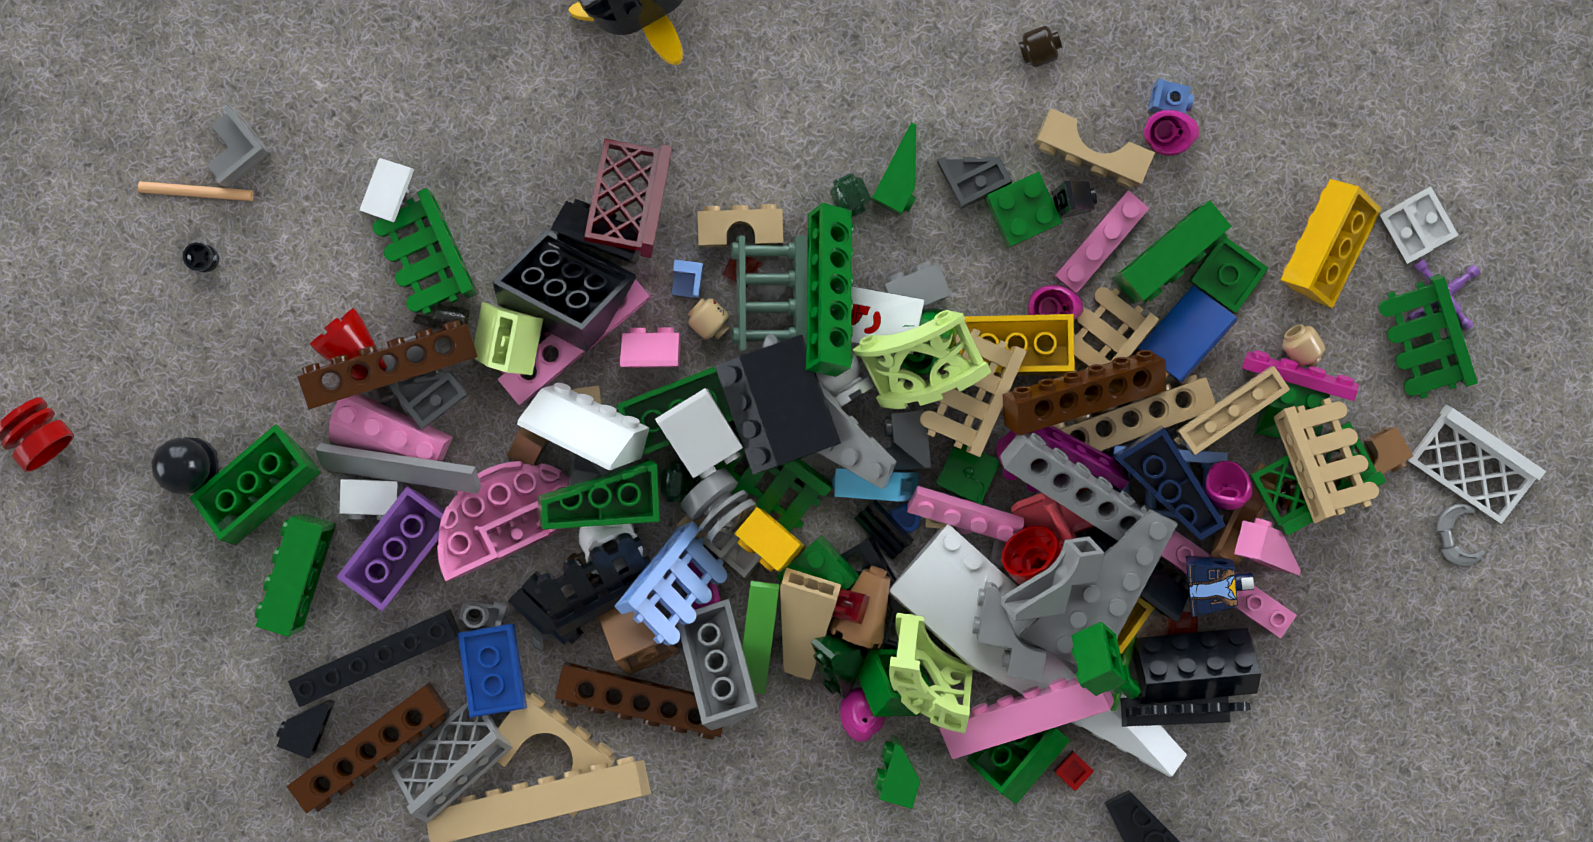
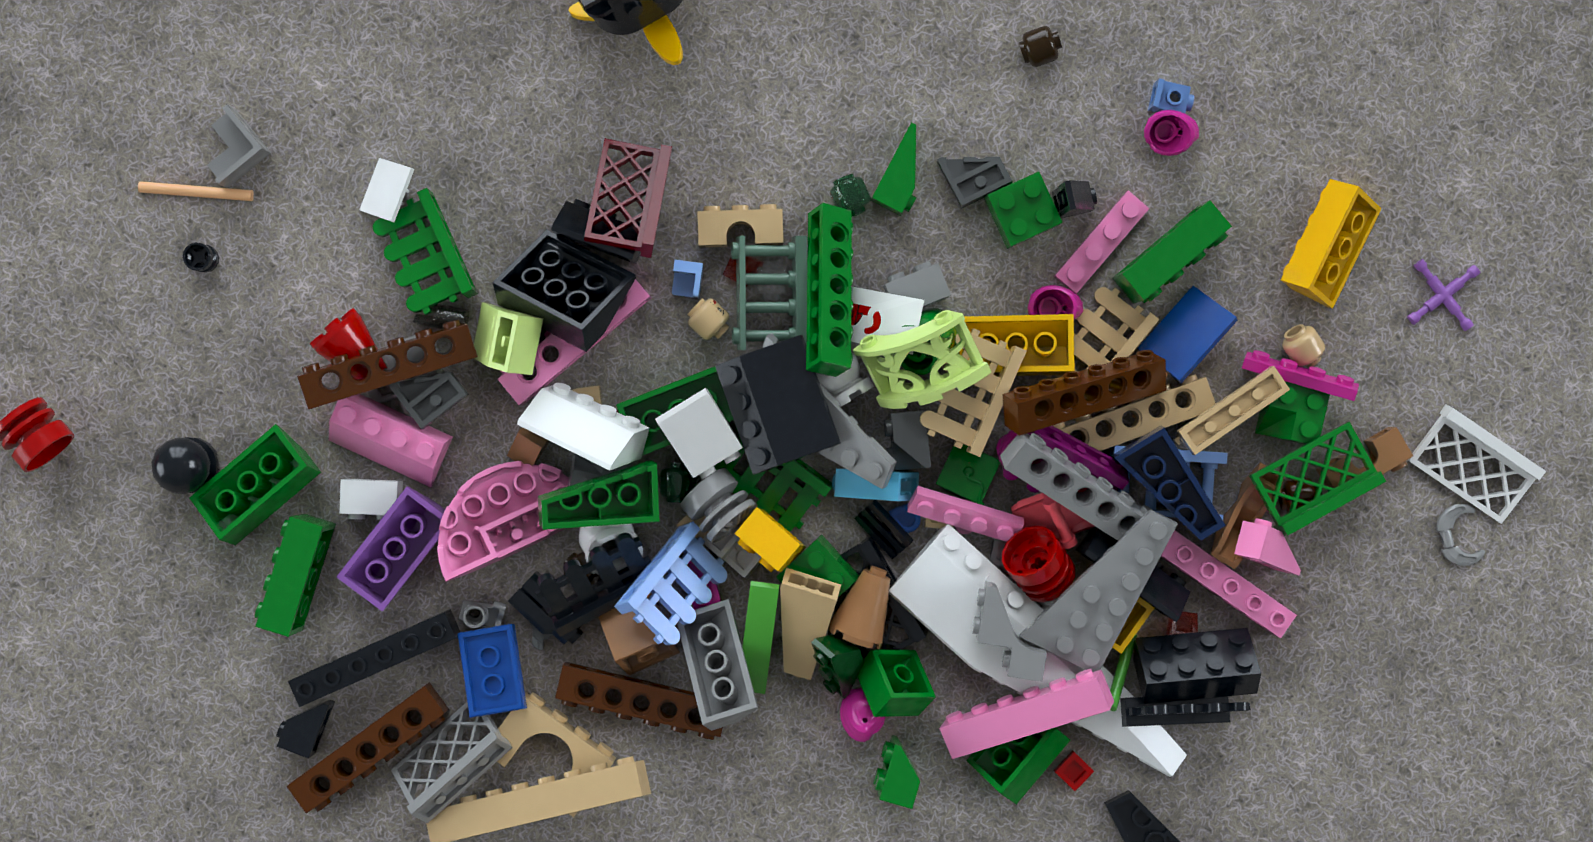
(398, 468): light grey tile -> none
(651, 349): bright pink slope -> none
(851, 606): dark red tile -> none
(936, 701): yellowish green fence -> none
(1050, 590): light grey arch -> none
(1061, 136): tan arch -> none
(1101, 663): green brick -> none
(1214, 584): torso -> none
(1228, 275): green tile -> none
(1228, 485): dark pink hair -> none
(1309, 464): tan fence -> none
(1418, 224): white slope -> none
(1431, 322): green fence -> none

